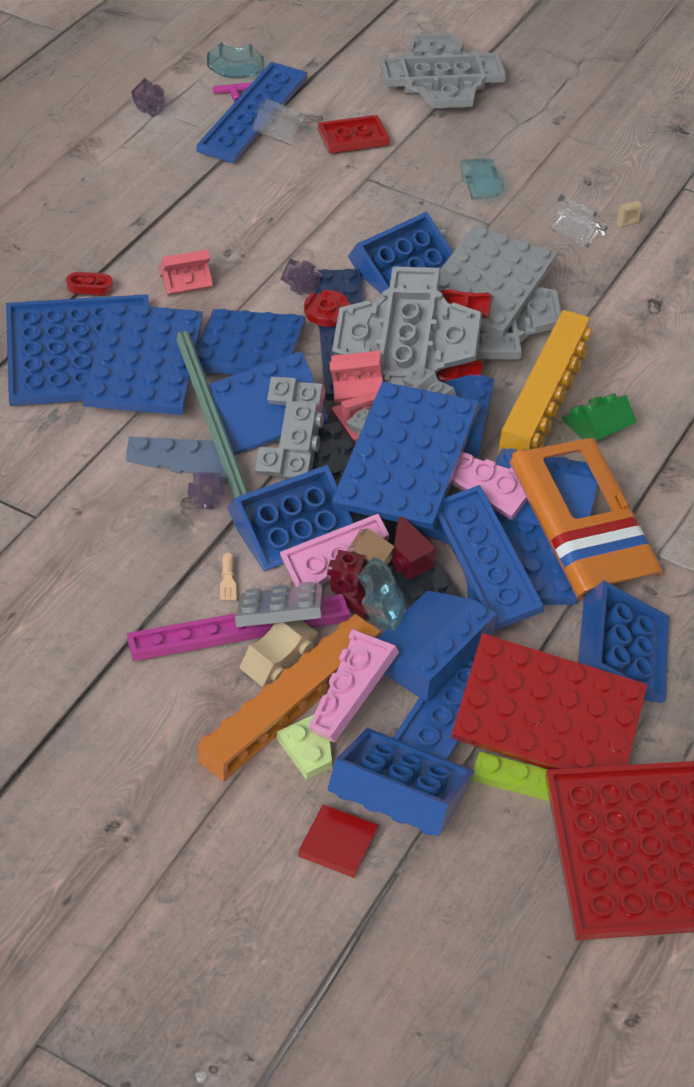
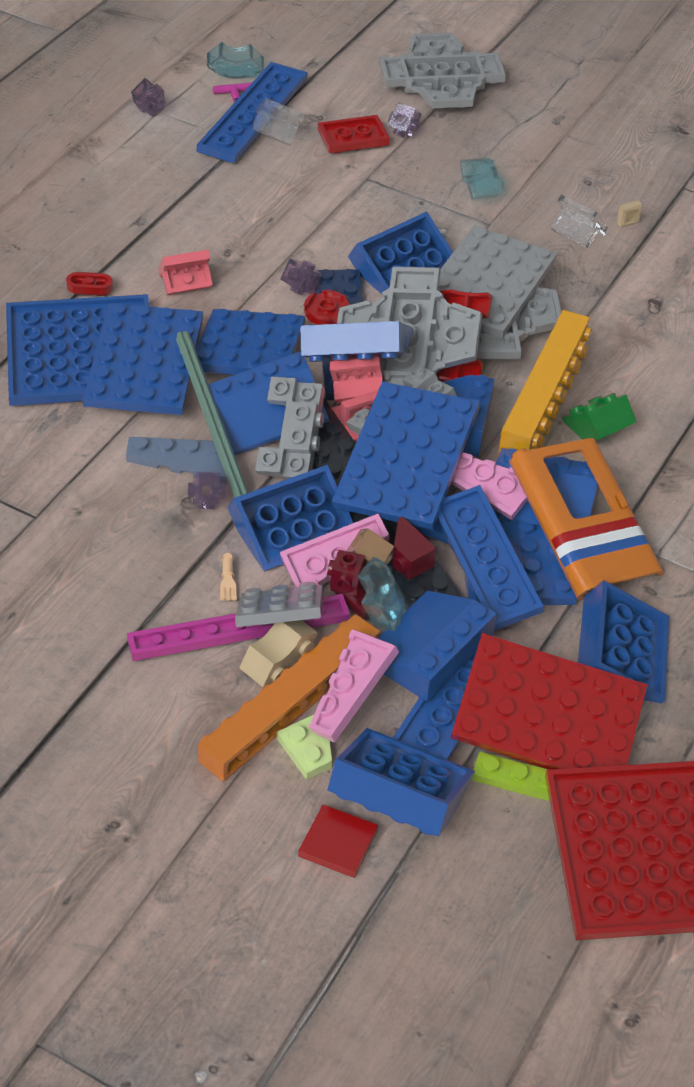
(355, 340): none -> slope
(404, 120): none -> clear purple brick

